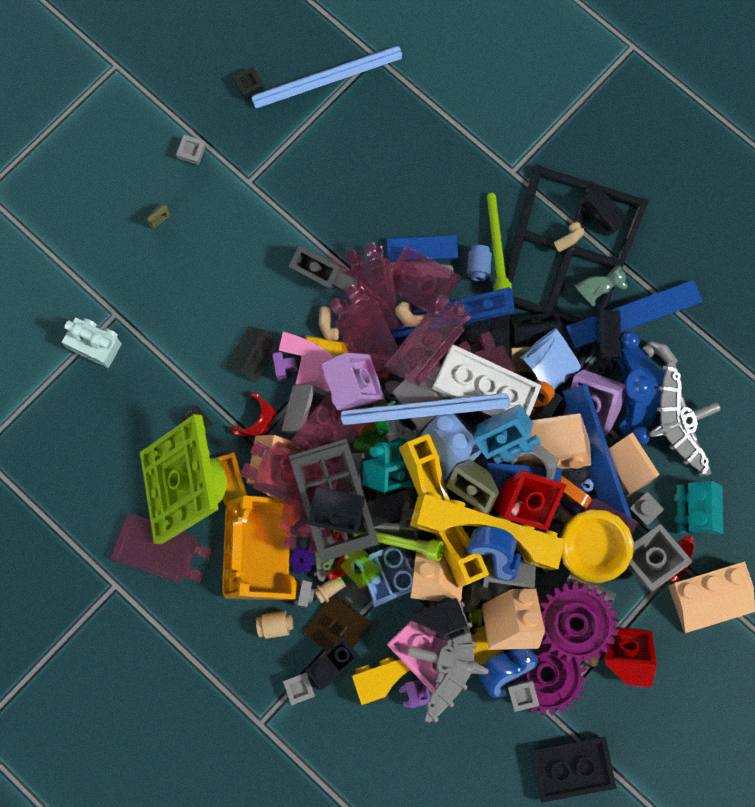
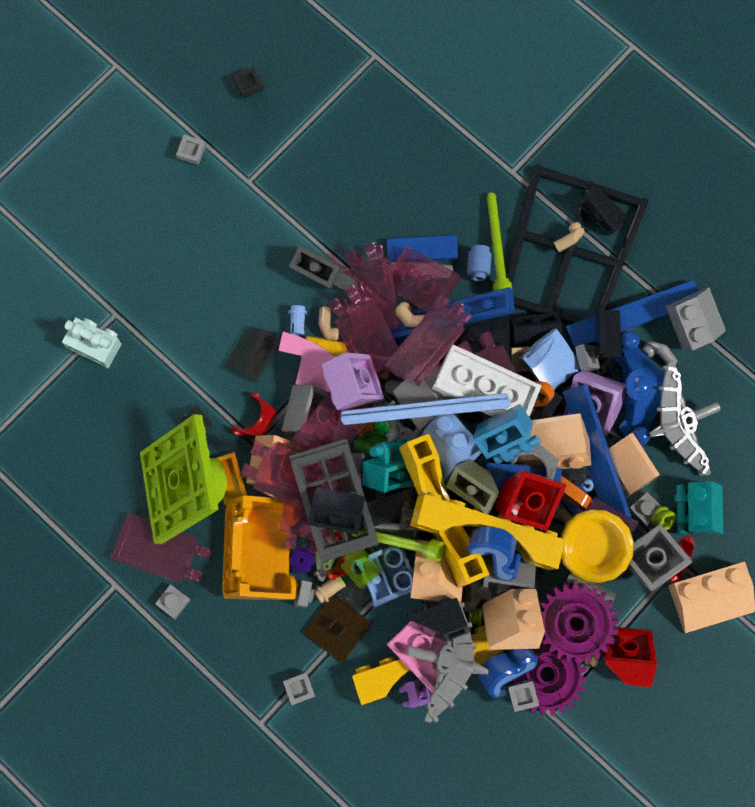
(158, 216): olive slope -> none
(173, 601): none -> light grey plate
(274, 624): tan brick -> none
(283, 366): medium lavender tile -> none
(297, 320): none -> light blue pin
(326, 77): light blue axle -> none
(332, 664): black slope -> none
(573, 769): black plate -> none
(587, 357): none -> light grey plate
(595, 286): sand green animal -> none
(664, 517): none -> lime bush
(696, 319): none -> light grey slope

